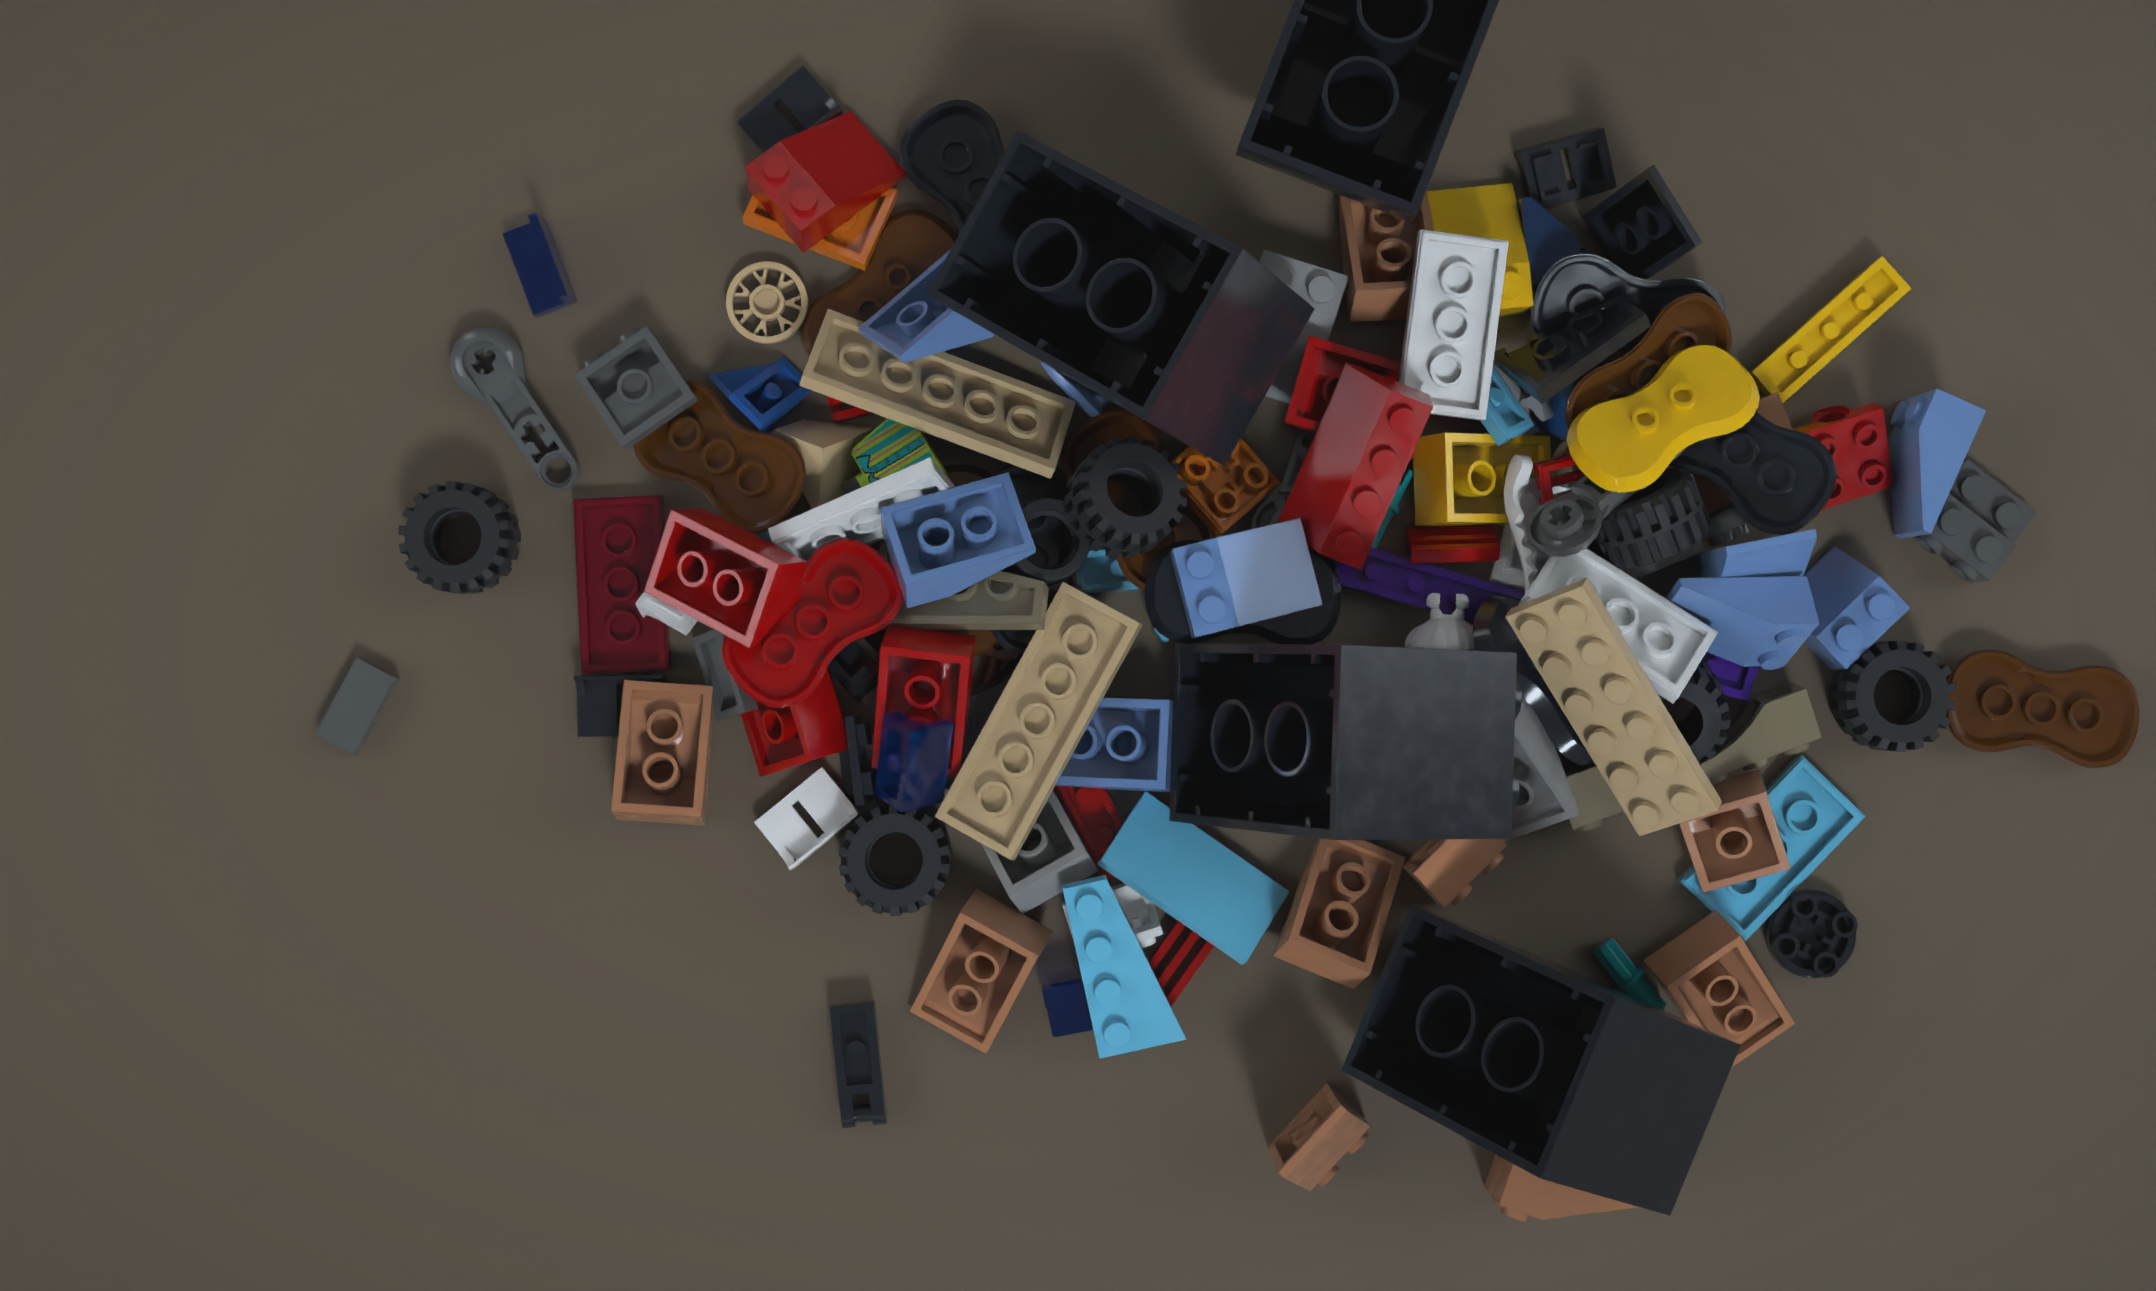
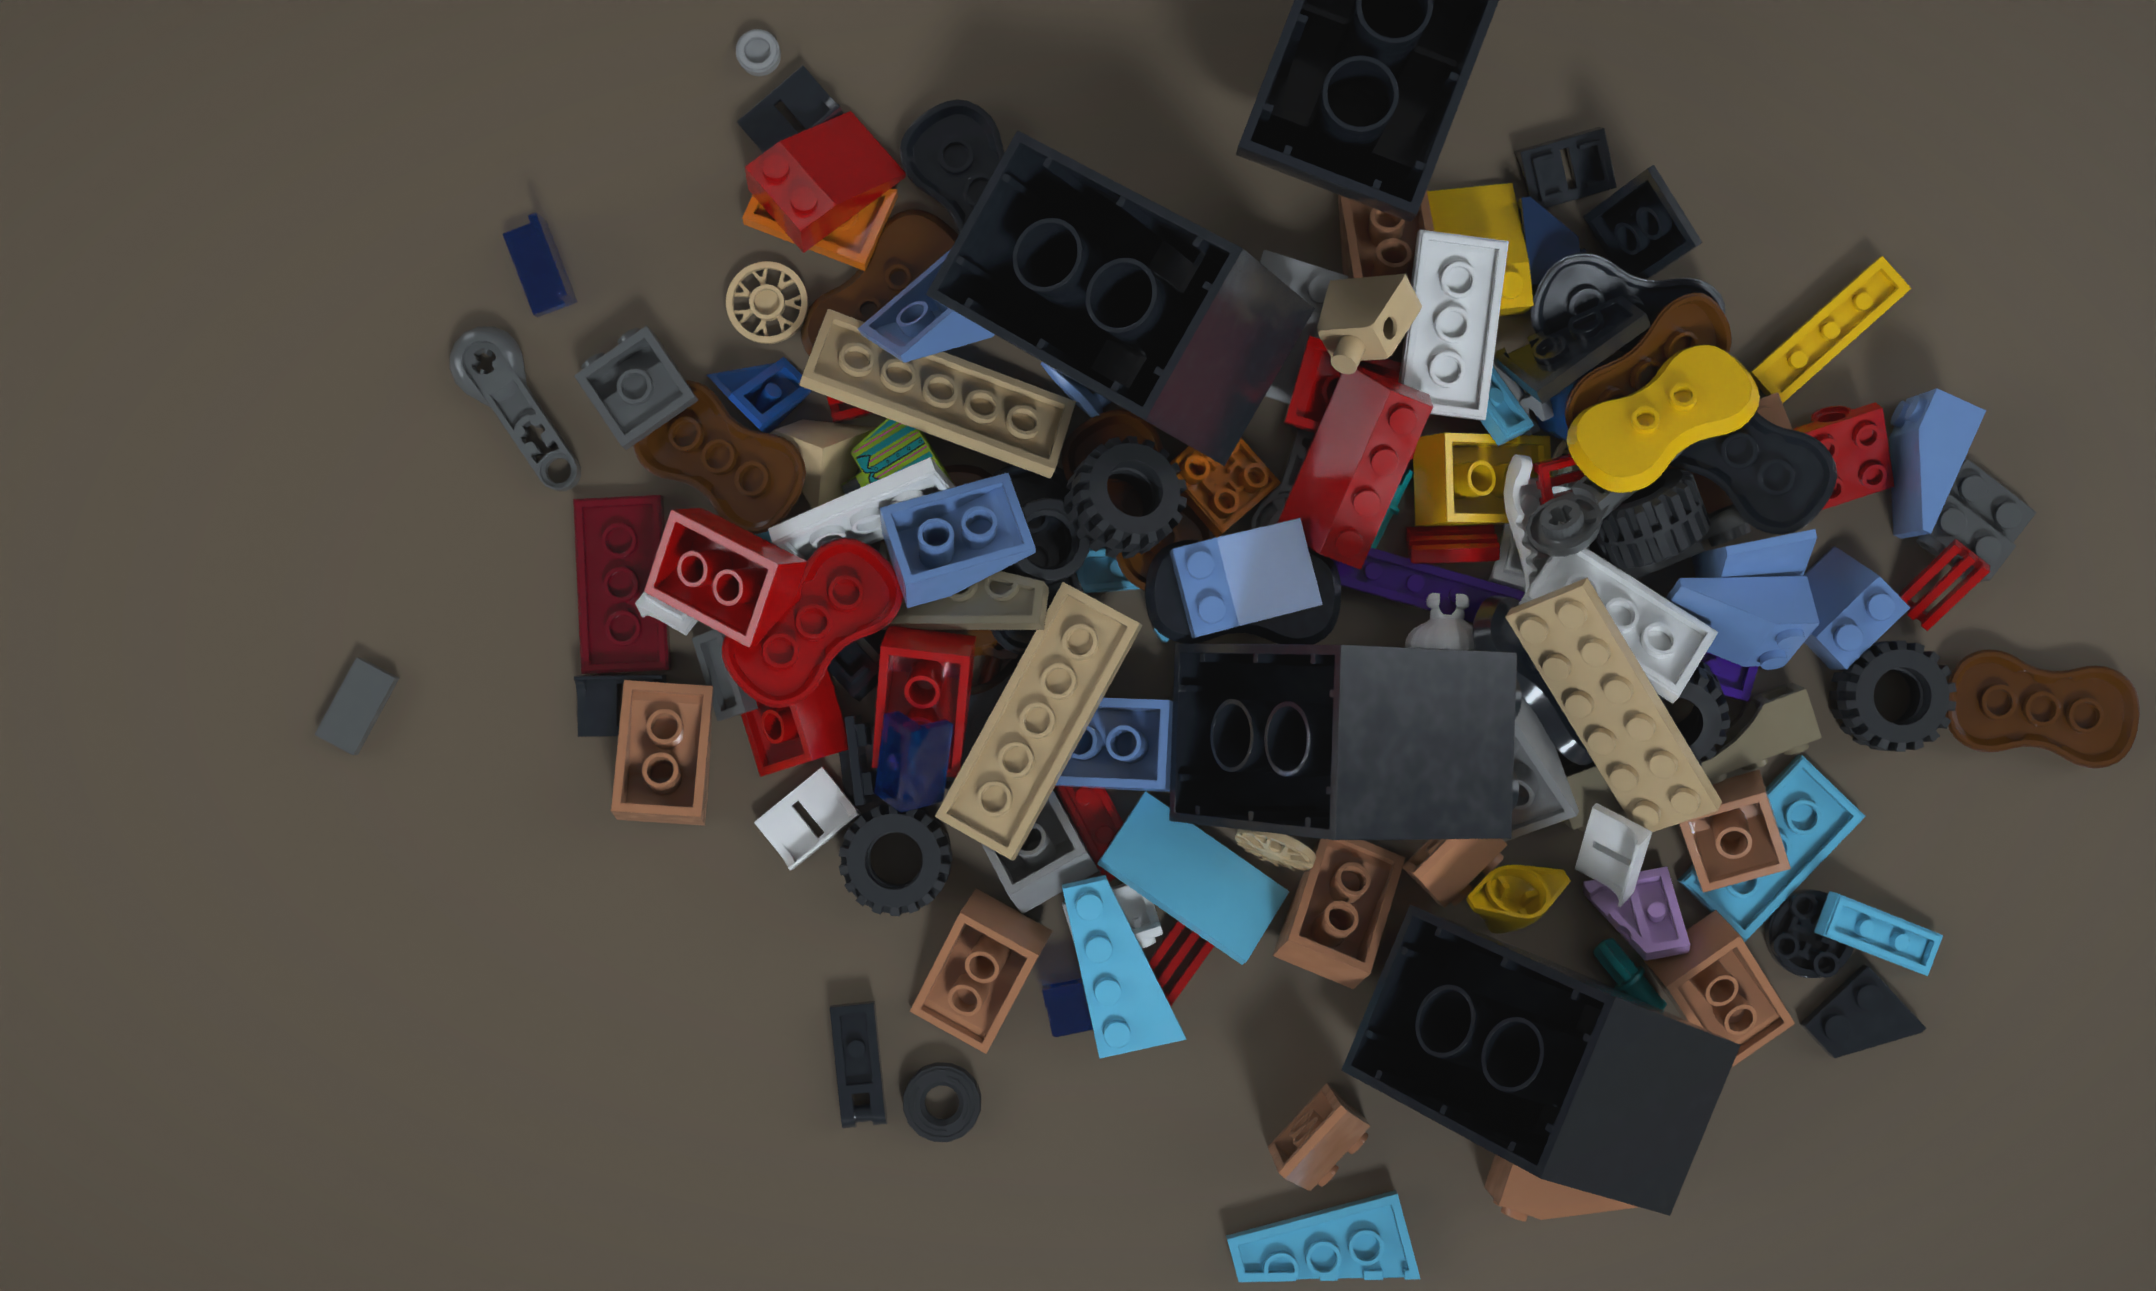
(424, 531): black tyre -> none
(758, 52): none -> light grey tile
(942, 1075): none -> black tyre
(1277, 849): none -> tan wheel
(1334, 1243): none -> medium azure wing
(1366, 318): none -> tan torso
(1516, 896): none -> yellow hat
(1613, 851): none -> white piece
(1648, 918): none -> lavender wing
(1860, 1016): none -> black wing
(1878, 933): none -> medium azure tile
(1969, 558): none -> red tile

